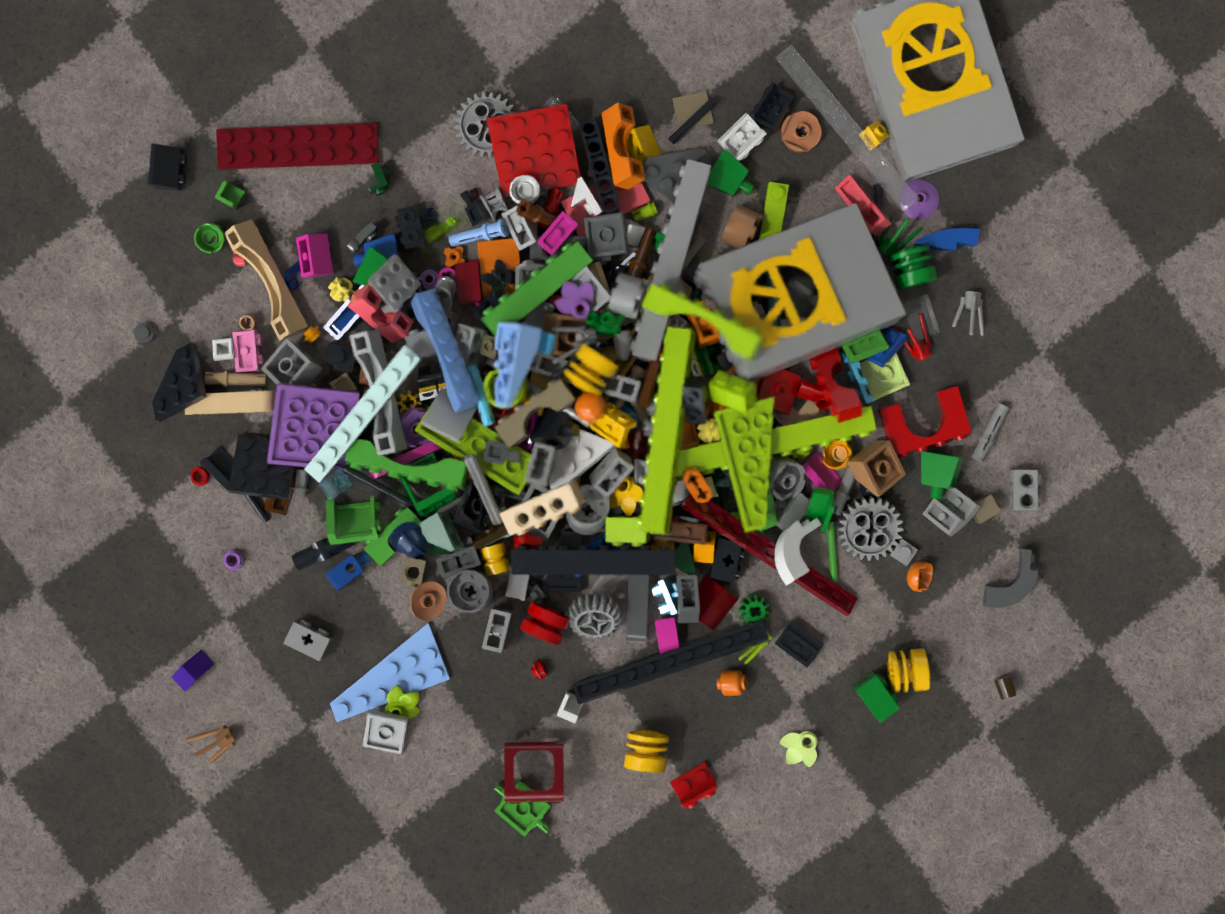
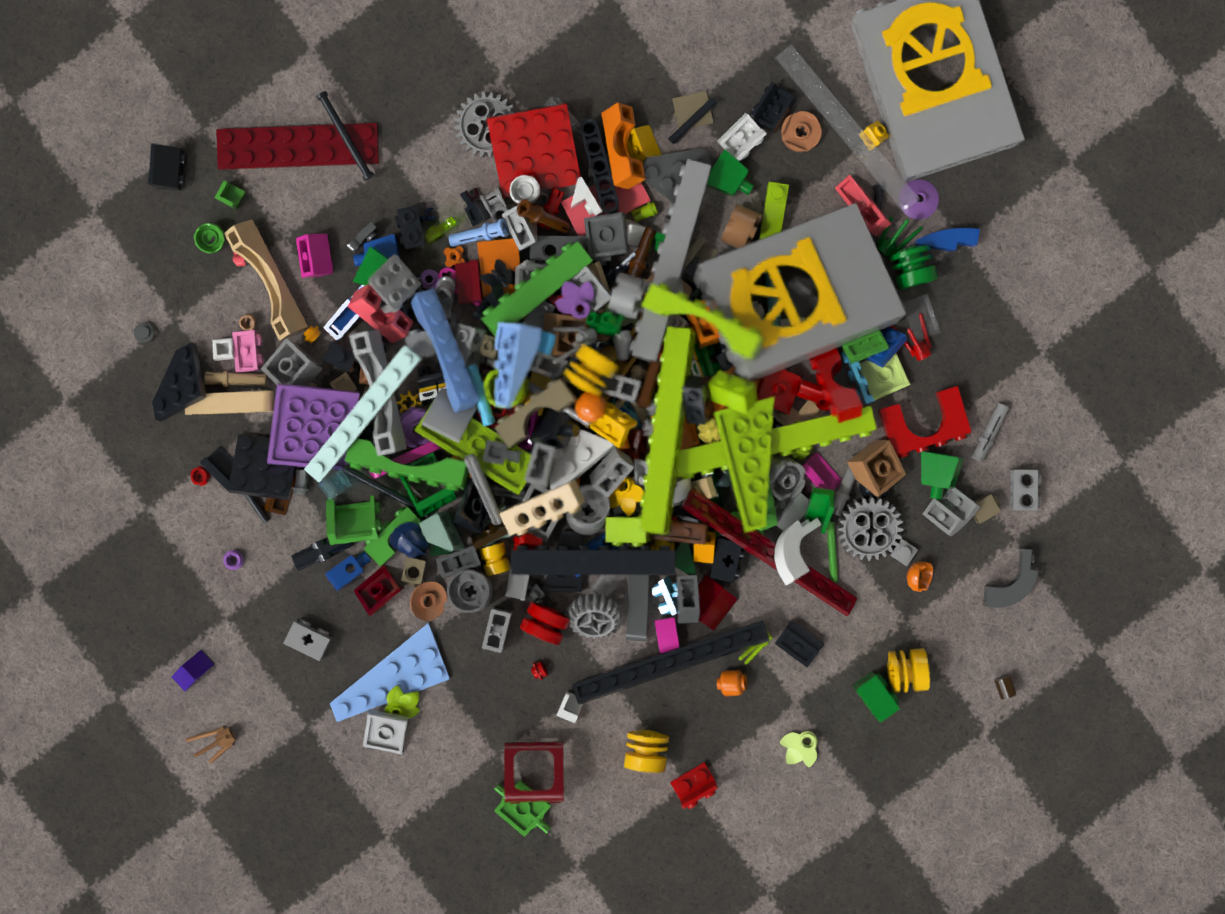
(291, 276): clear blue arm -> none
(341, 289): light yellow gear -> none
(345, 135): none -> black bar
(377, 590): none -> dark red slope
(381, 174): dark green bracket -> none
(557, 233): dark pink plate -> none
(700, 482): orange beam -> none
(754, 603): green gear -> none
(843, 454): light orange hair -> none
(973, 302): light grey plant -> none

